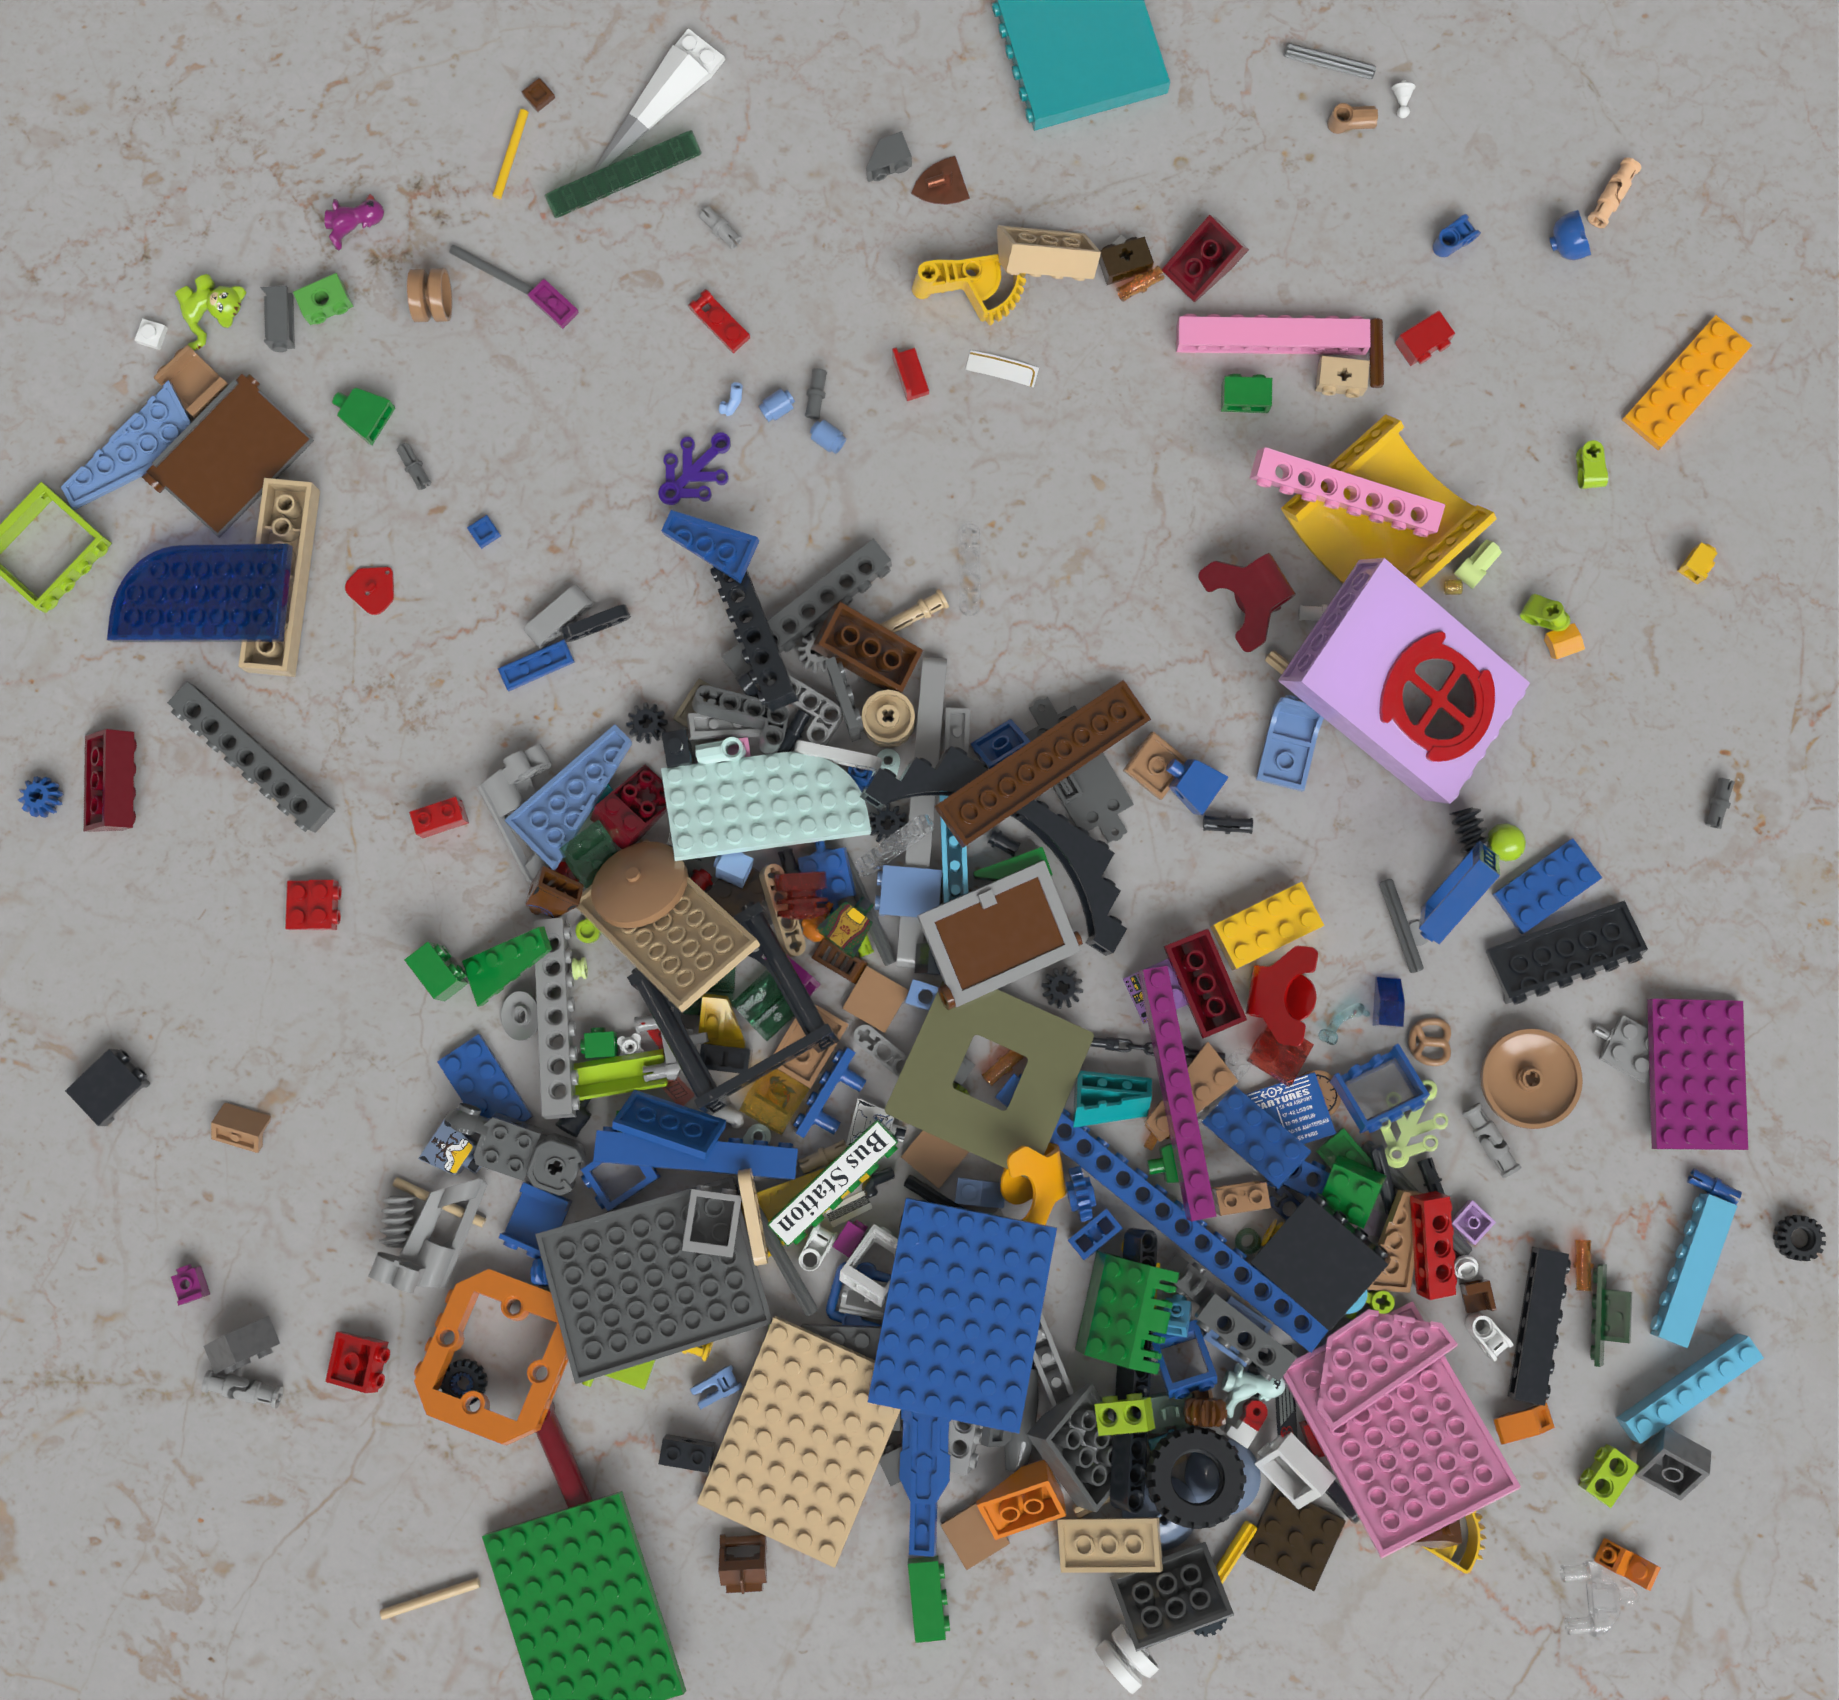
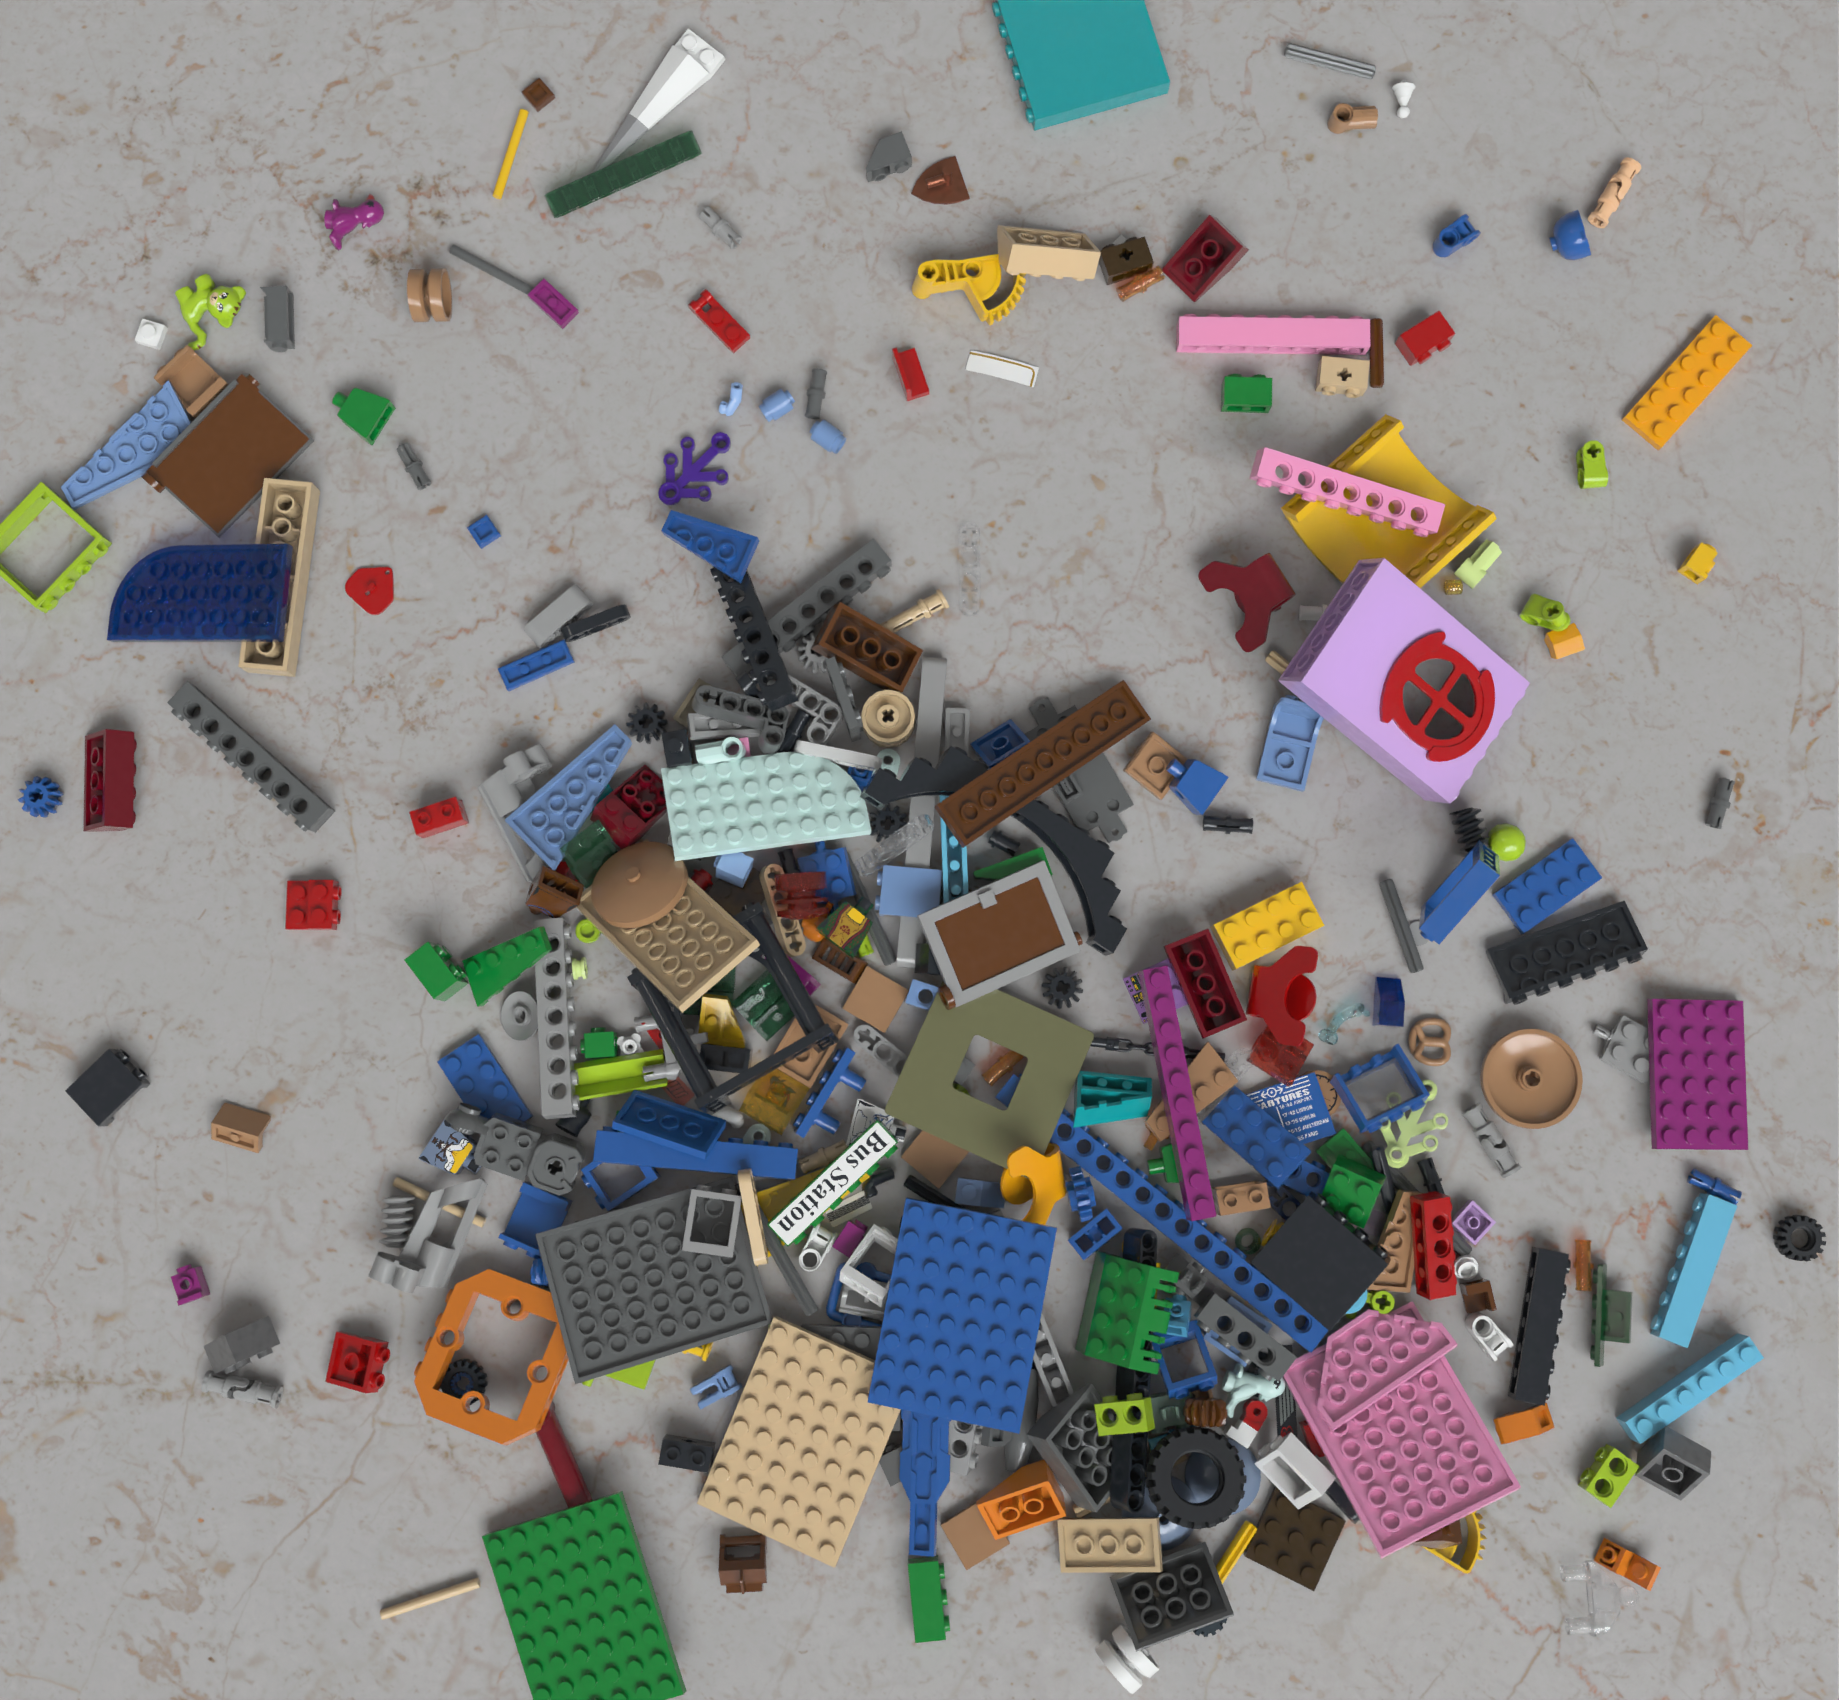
(312, 294): bright green brick -> none

